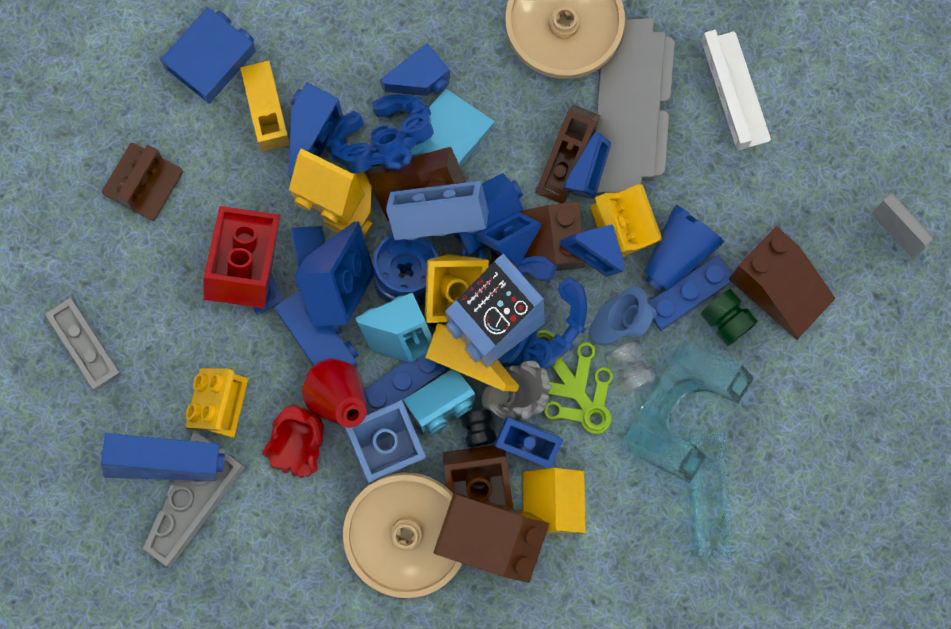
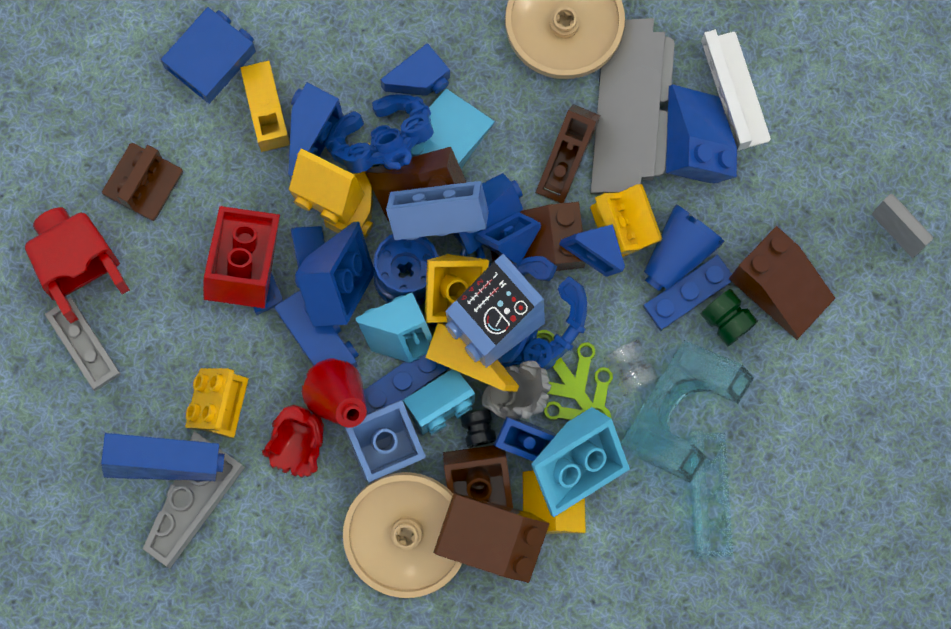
(69, 256): none -> red piece
(579, 460): none -> medium azure slope
(589, 168): blue slope -> none
(623, 316): medium blue piece -> none
(699, 137): none -> blue slope

